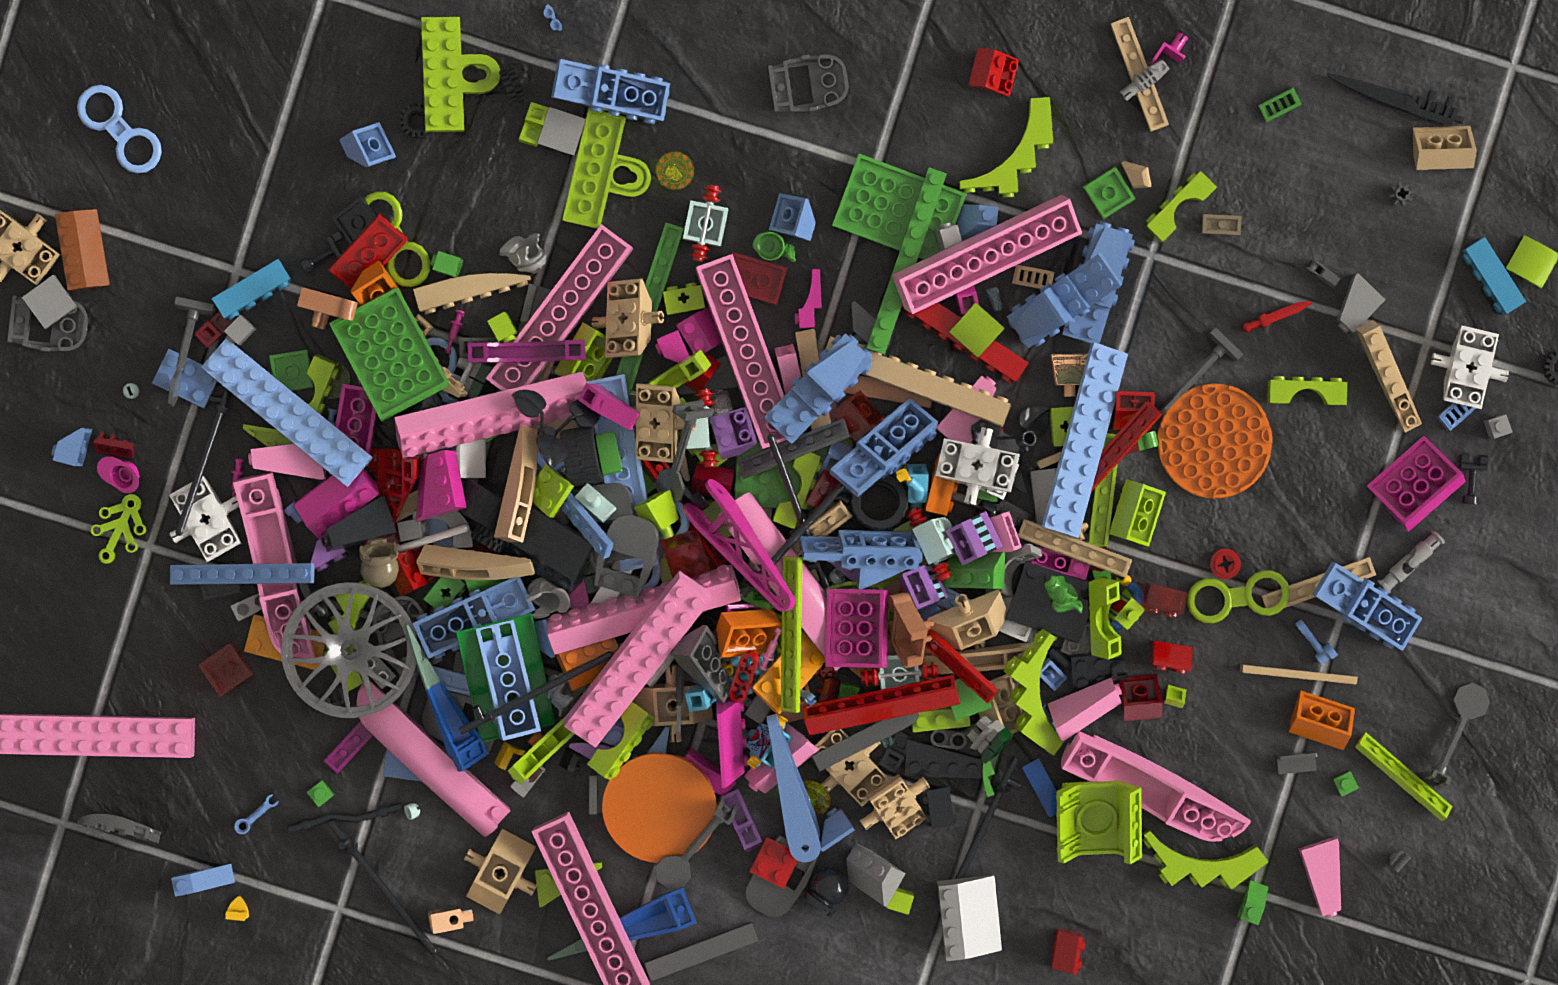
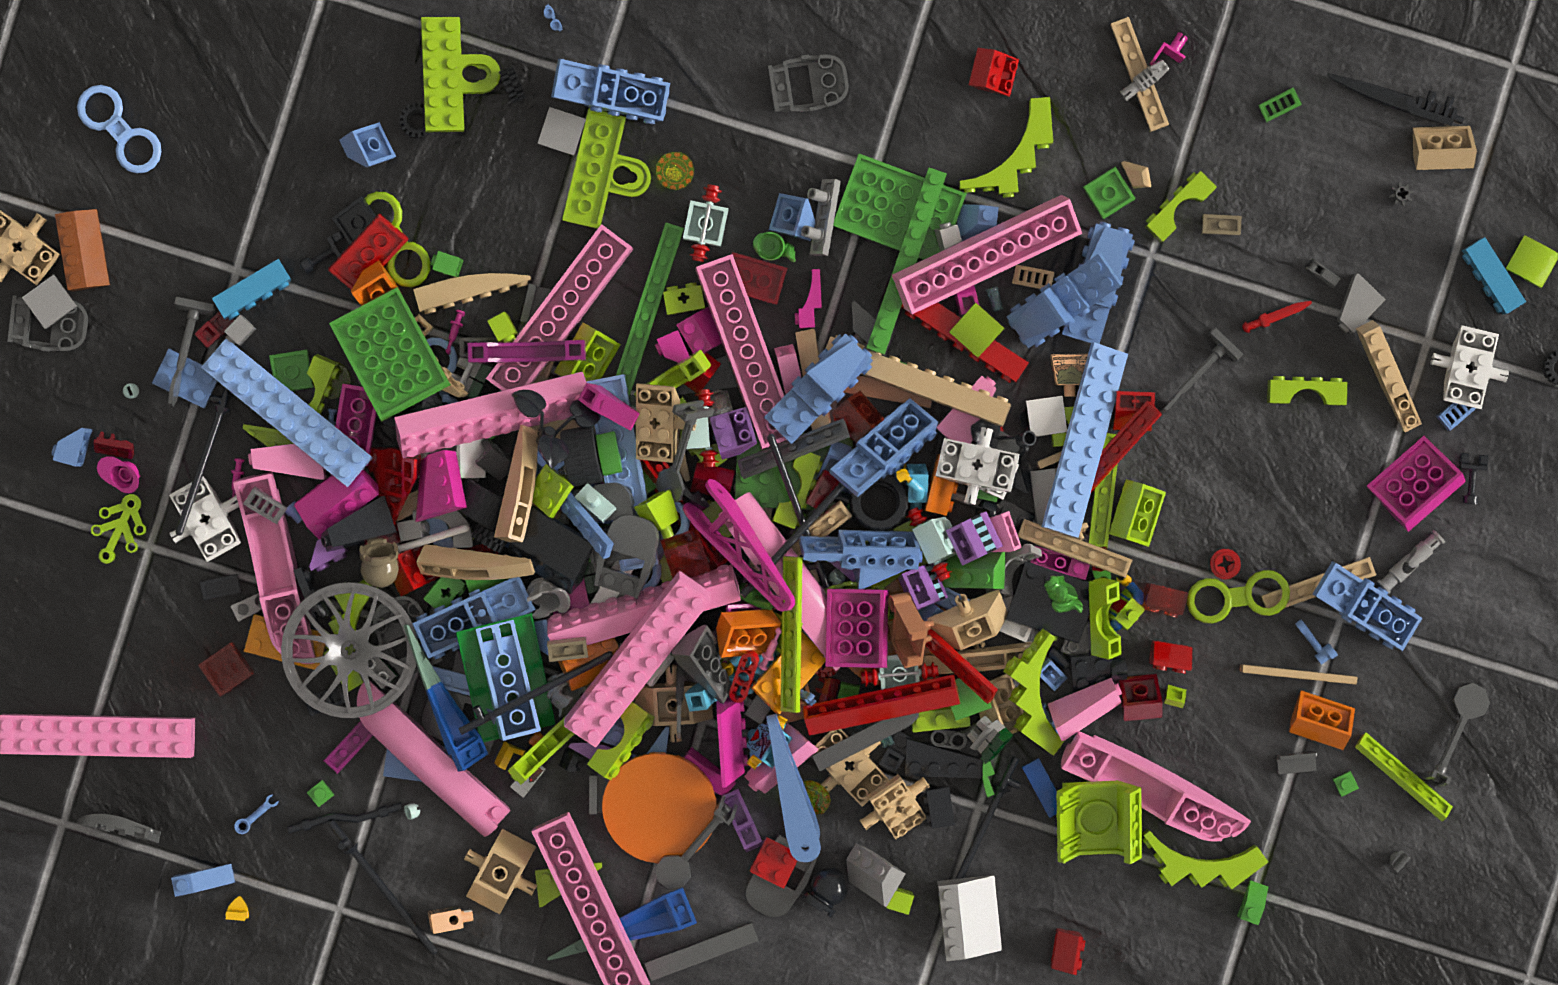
(242, 574): medium blue plate -> none
(248, 502): none -> flat silver slope
(325, 306): nougat piece -> none
(494, 460): none -> dark grey panel
(525, 253): light grey helmet -> none
(533, 124): lime slope -> none
(567, 649): none -> dark tan plate
(627, 318): tan slope -> none
(826, 209): none -> light grey plate
(835, 828): medium blue slope -> none
(1047, 416): none -> white sticker
(1147, 441): bright green leg -> none
(1214, 441): orange tile -> none
(1323, 872): bright pink slope -> none
(1497, 426): light grey brick -> none

